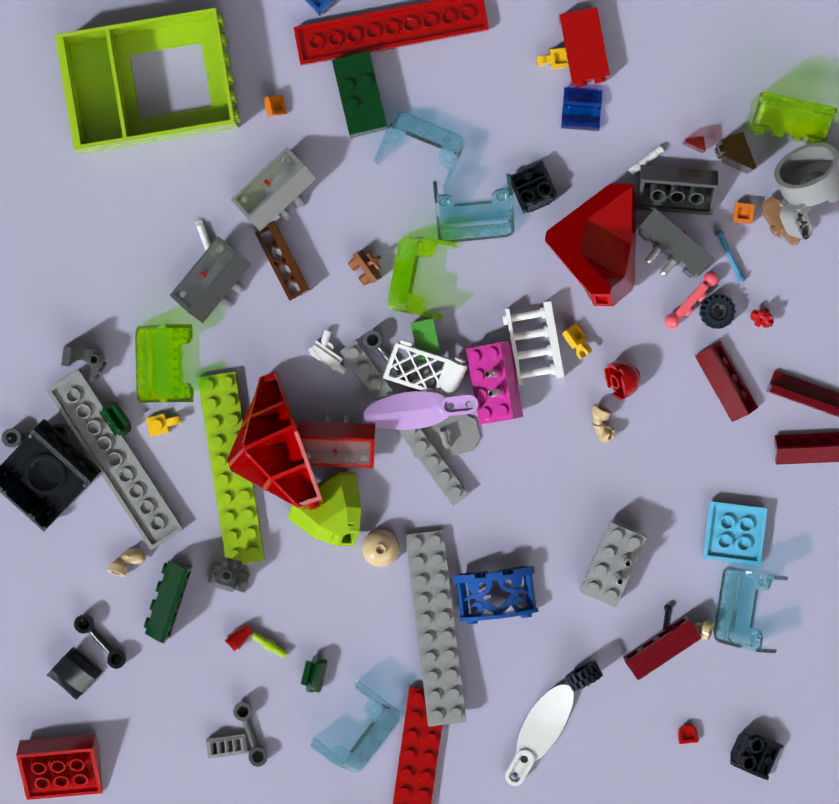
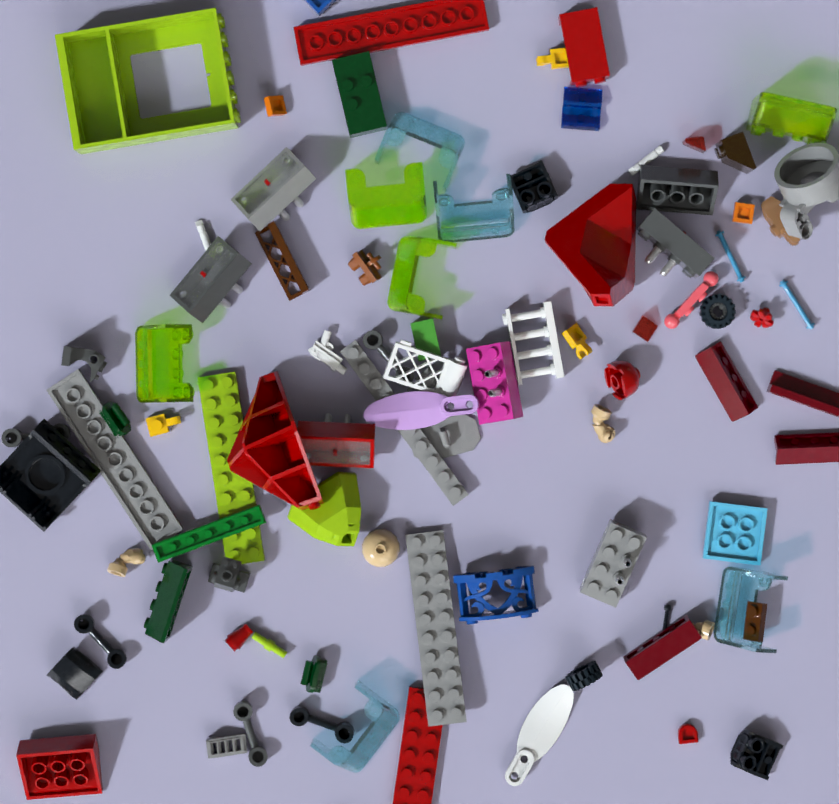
(209, 533): none -> green tile
(343, 731): none -> black piece
(387, 203): none -> clear neon green windscreen
(644, 328): none -> clear red slope
(755, 621): none -> reddish brown plate
(797, 305): none -> dark azure axle

